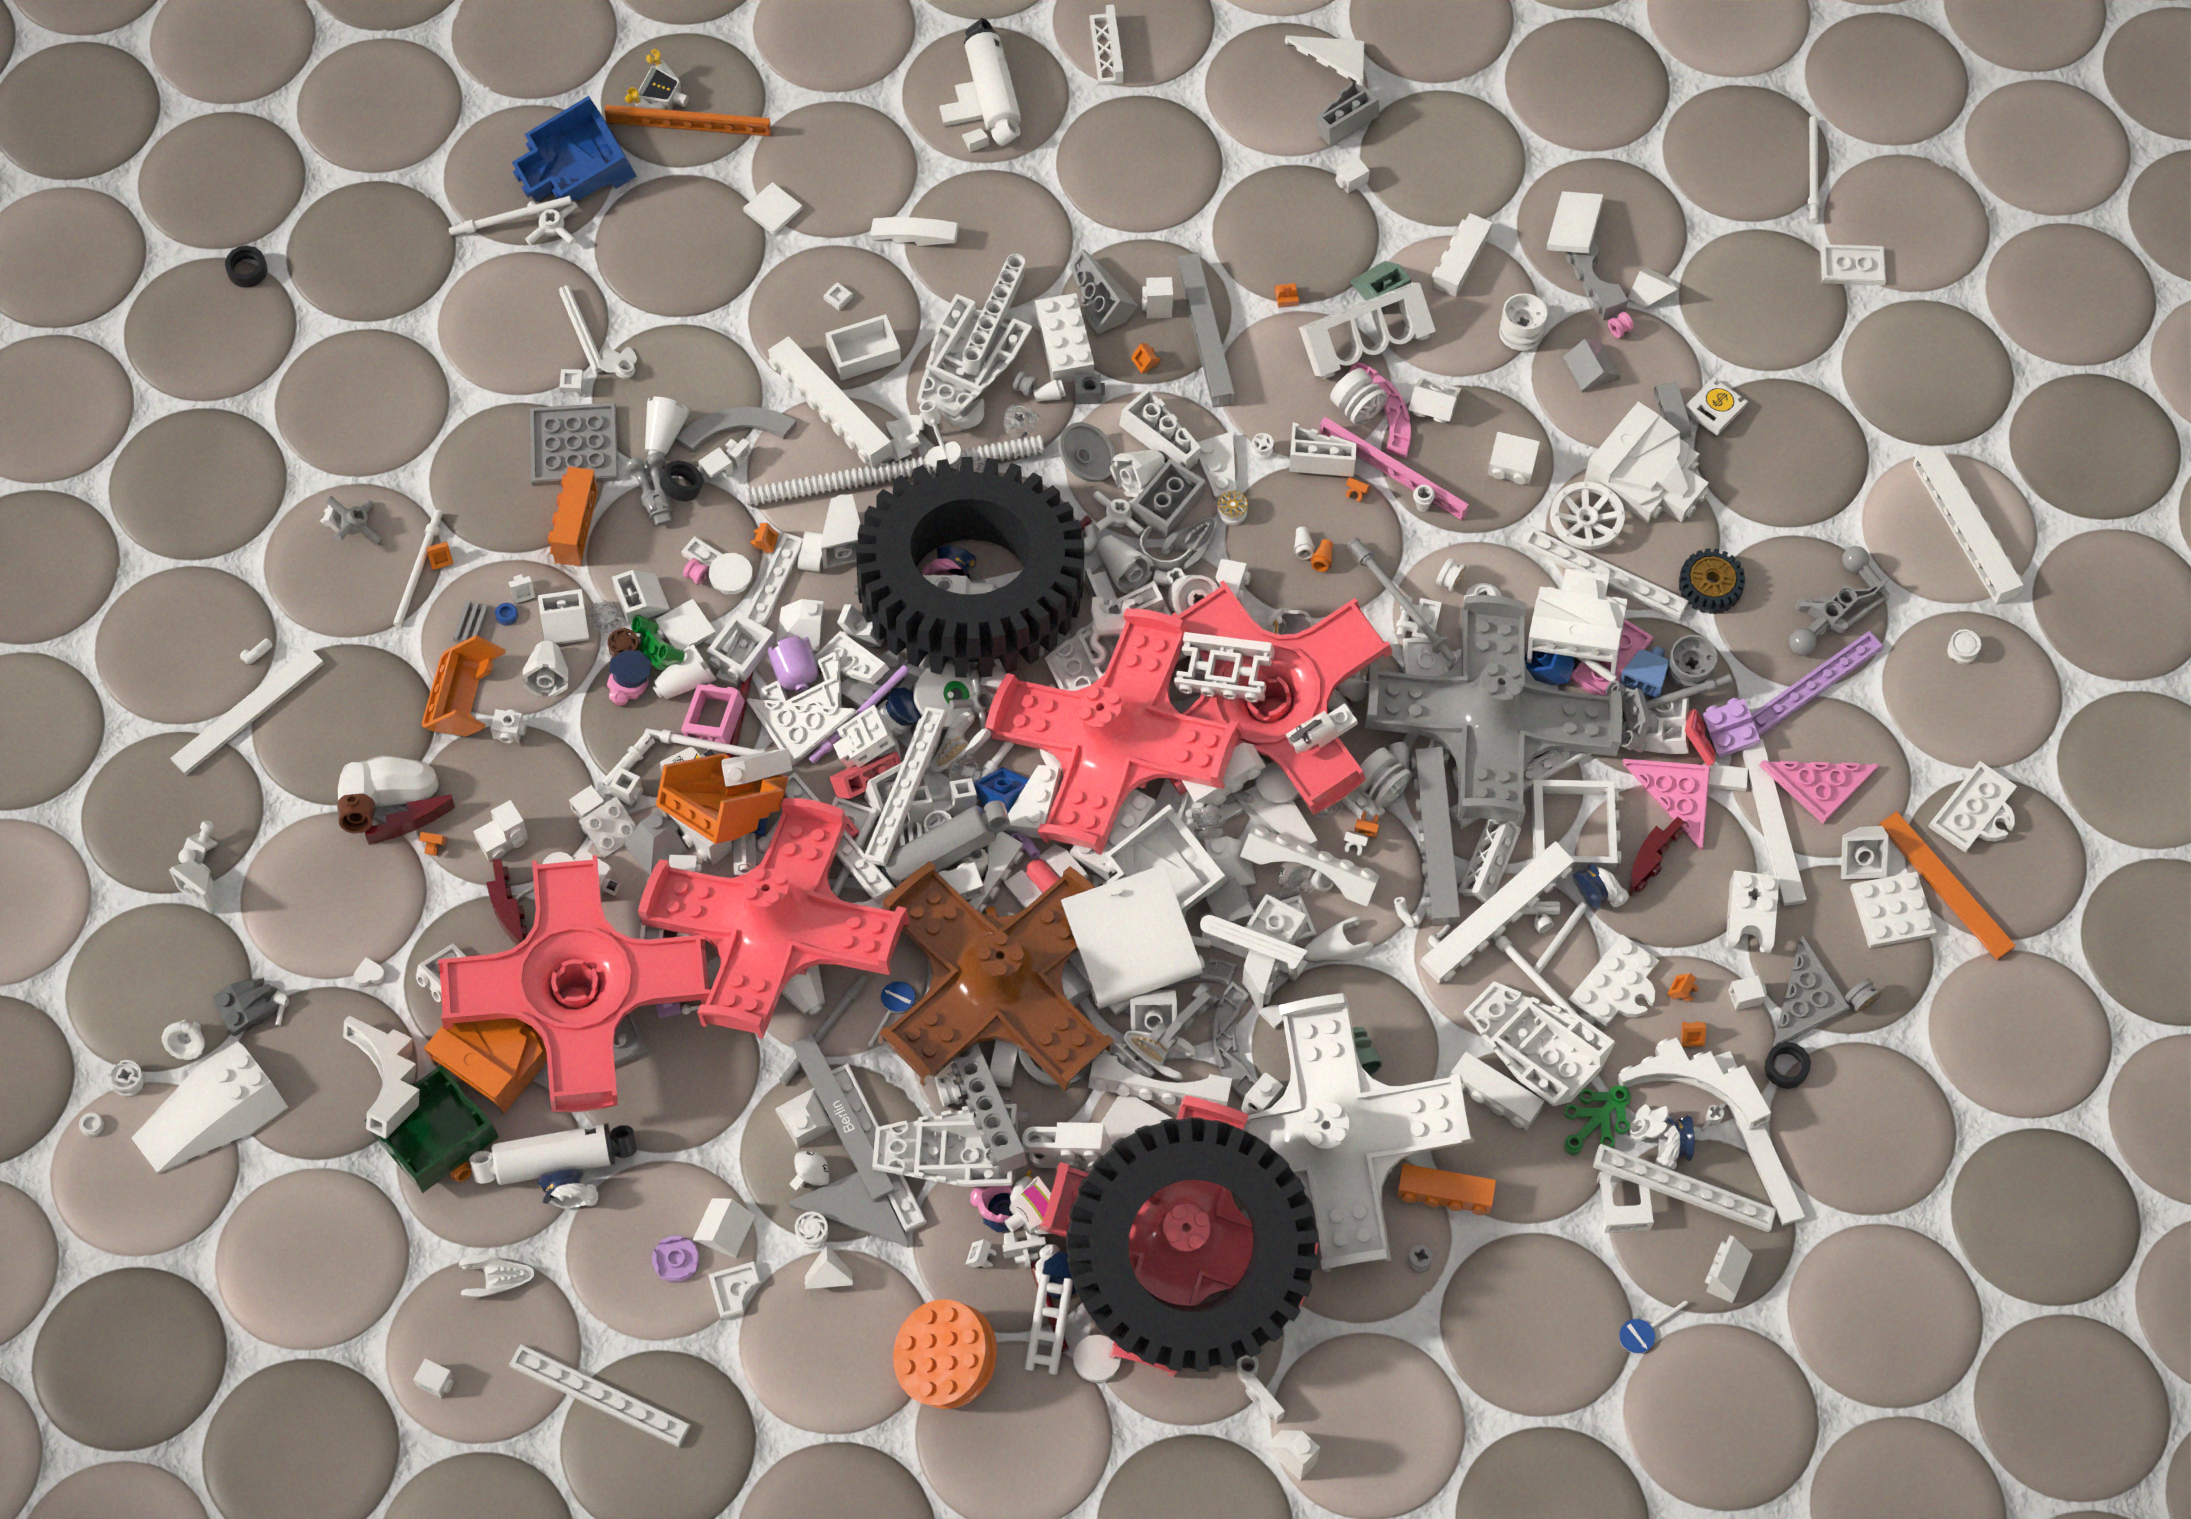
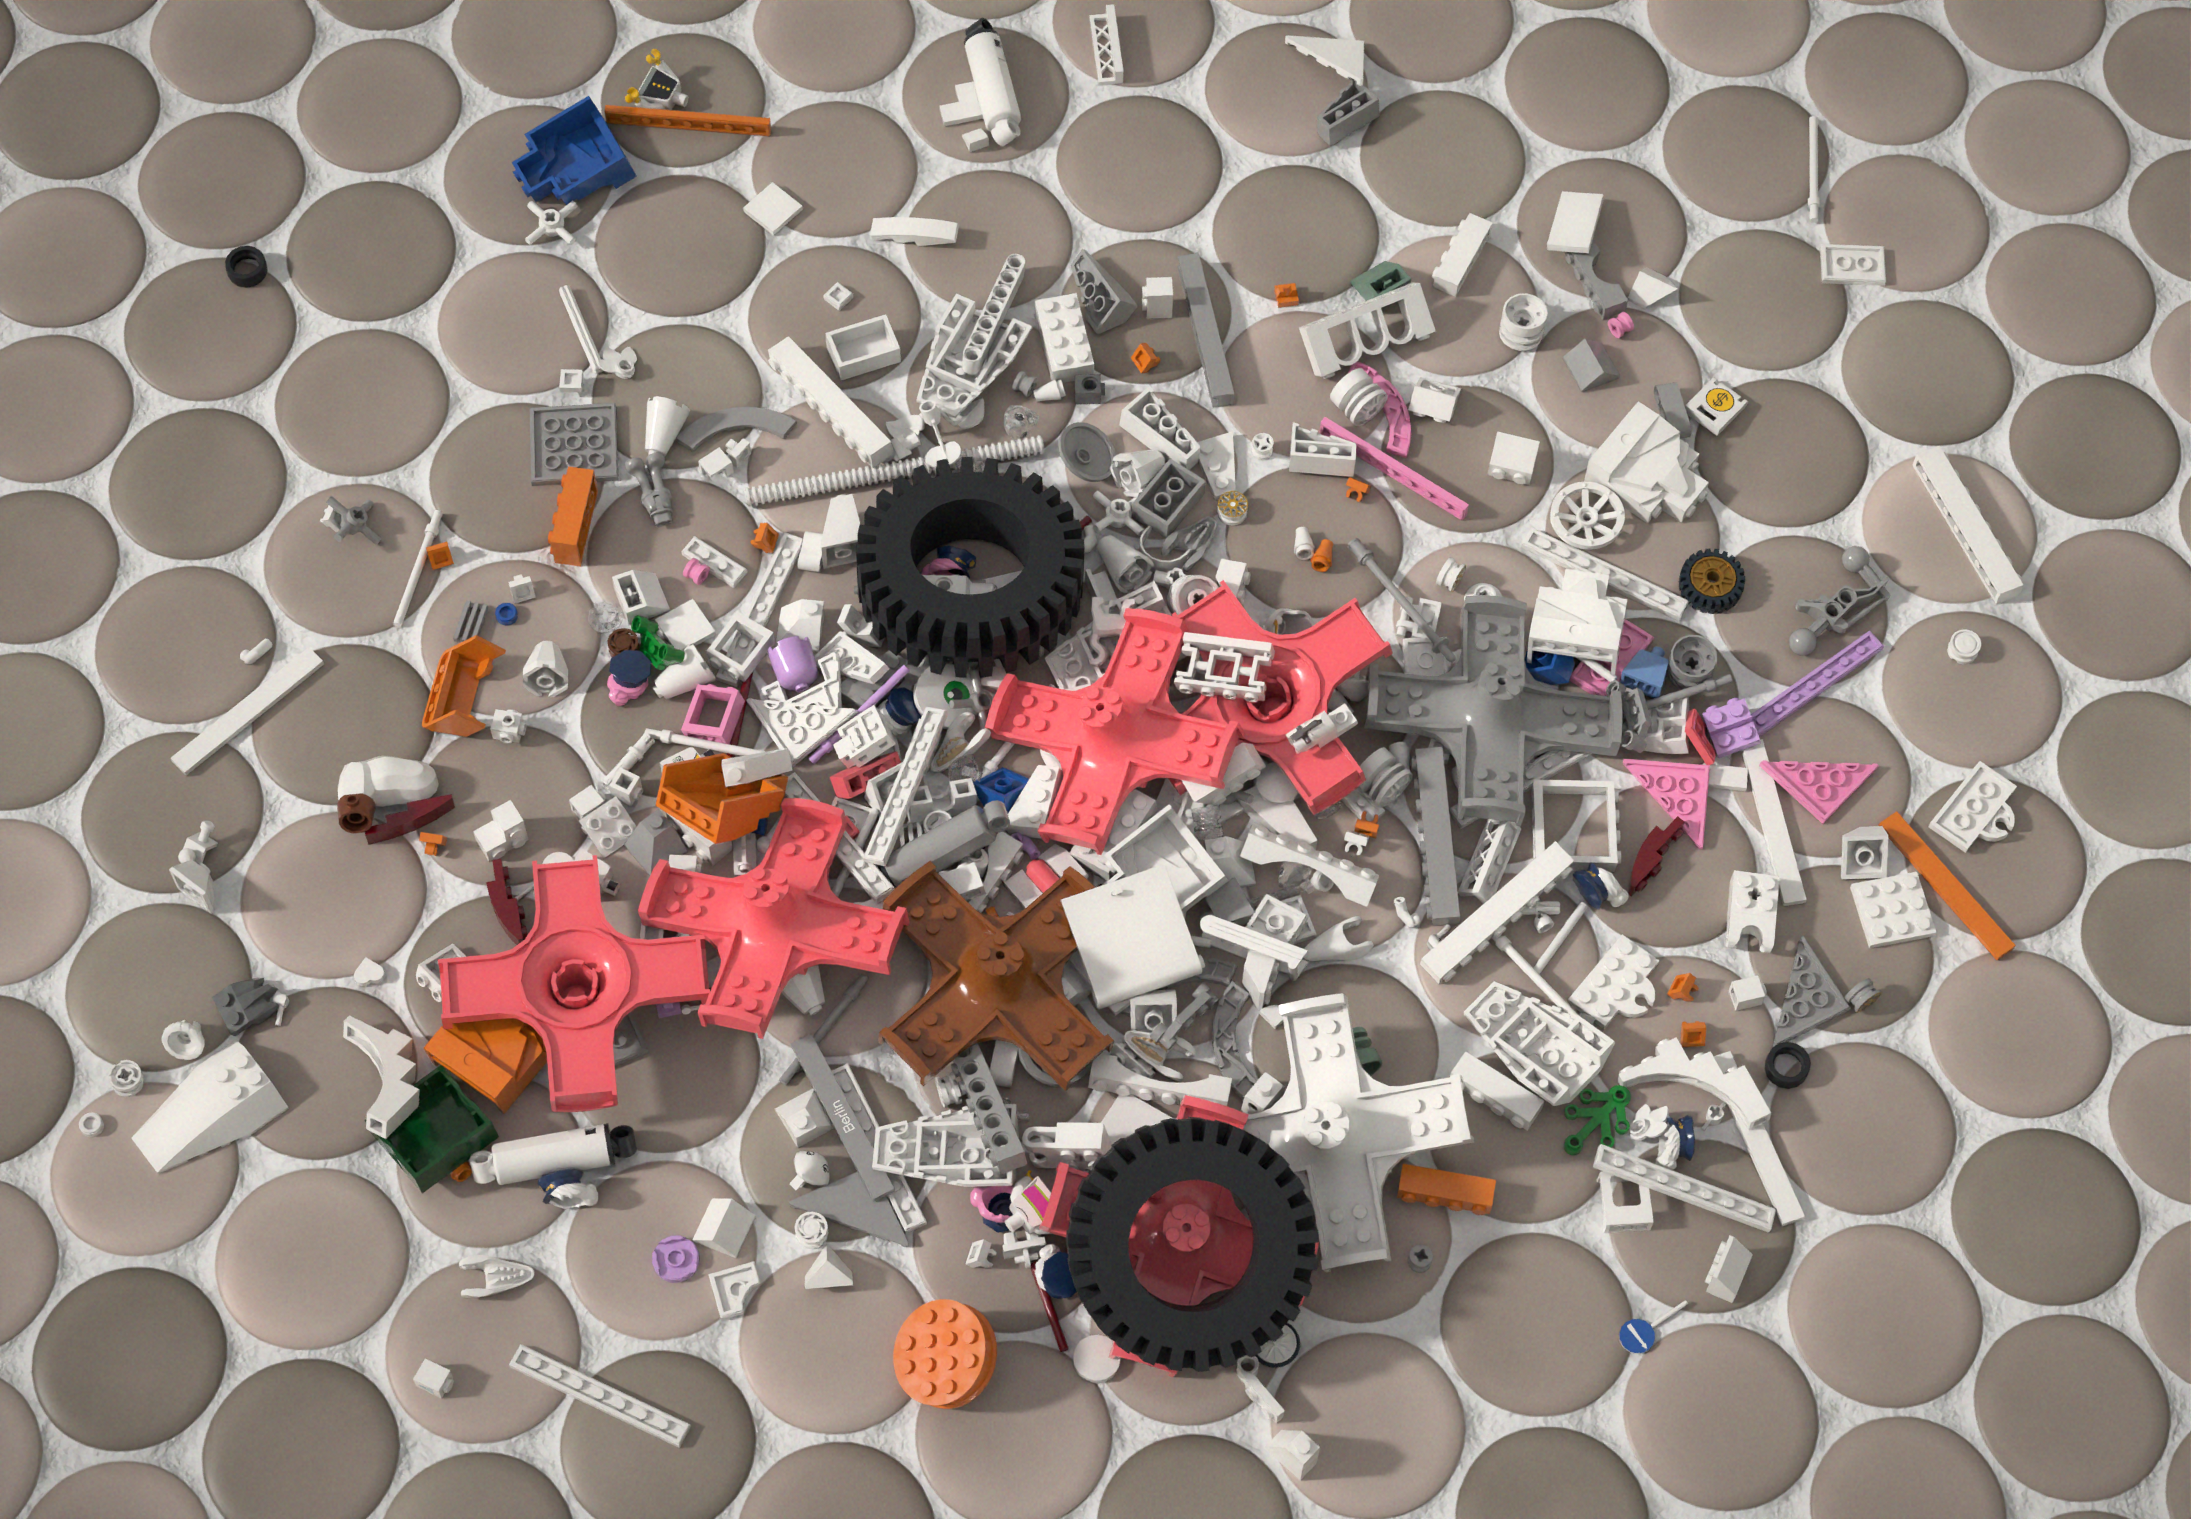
(471, 226): white bar -> none
(563, 617): white slope -> none
(676, 490): black tyre -> none
(730, 573): white tile -> none
(896, 998): blue piece -> none
(1038, 1334): white bar -> none
(1282, 1351): none -> white wheel
(1352, 175): white brick -> none
(1423, 497): white cone -> none

